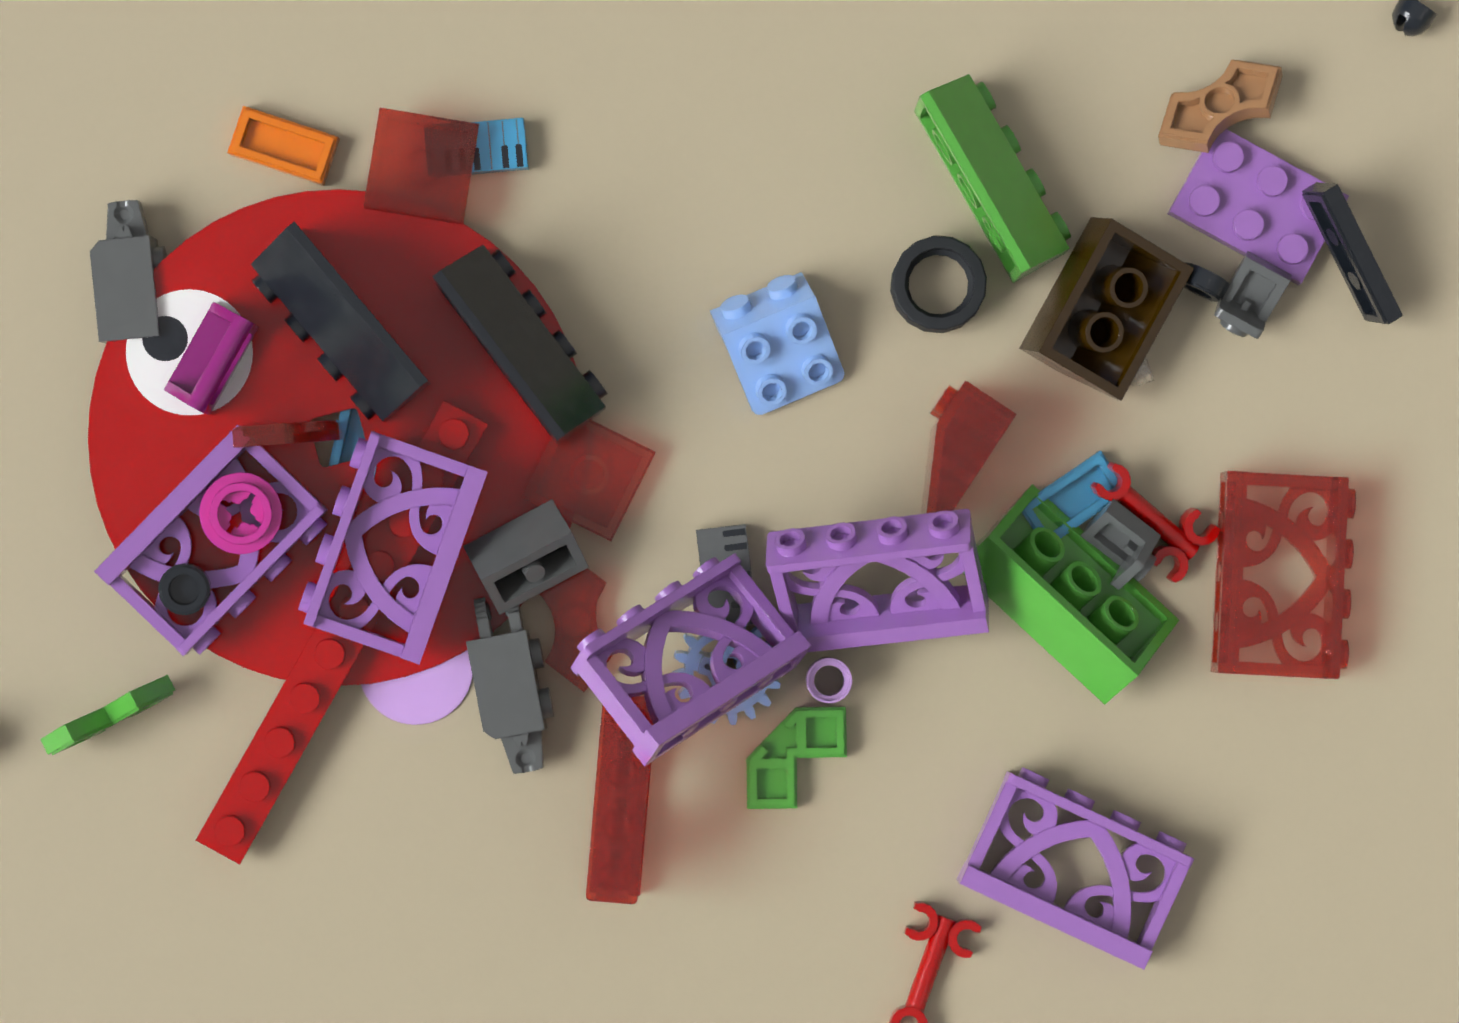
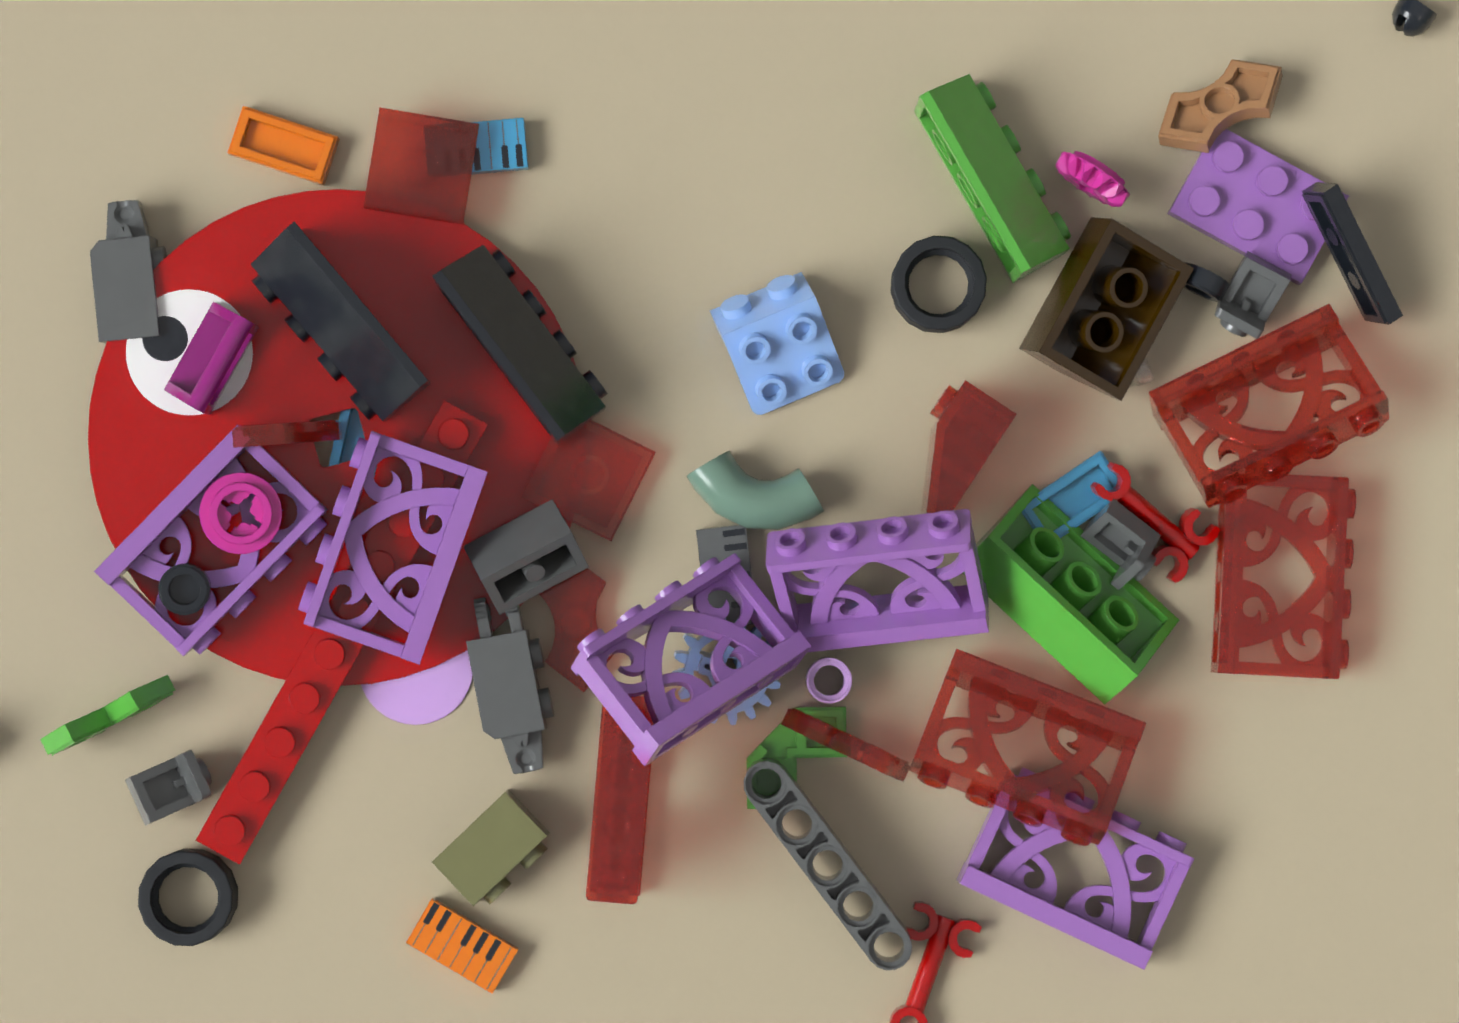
(149, 897): none -> black tyre
(170, 786): none -> dark grey bracket
(462, 945): none -> orange tile
(492, 848): none -> olive brick
(754, 501): none -> sand green cylinder
(832, 888): none -> dark grey beam
(846, 744): none -> clear red tile
(1093, 178): none -> dark pink gear
(1093, 724): none -> clear red fence
(1292, 345): none -> clear red fence

